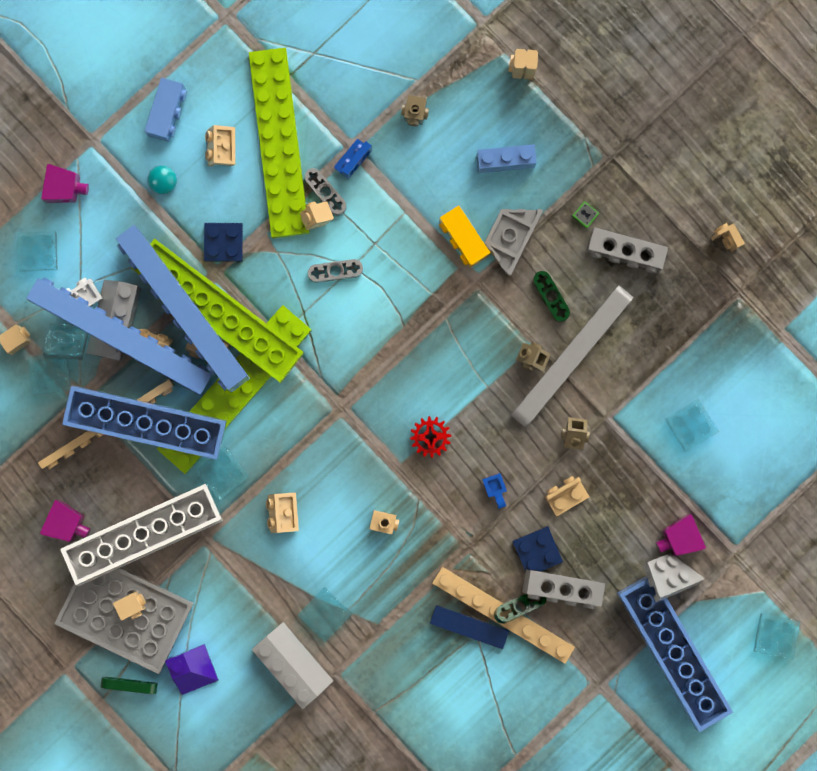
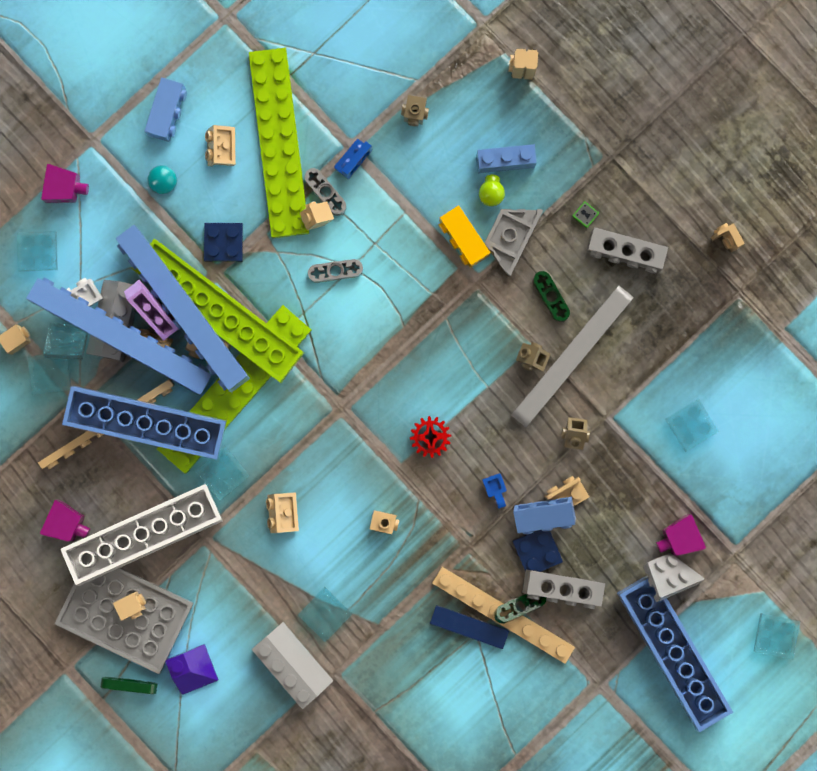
(150, 309): none -> lavender brick
(491, 191): none -> lime piece
(544, 515): none -> medium blue brick

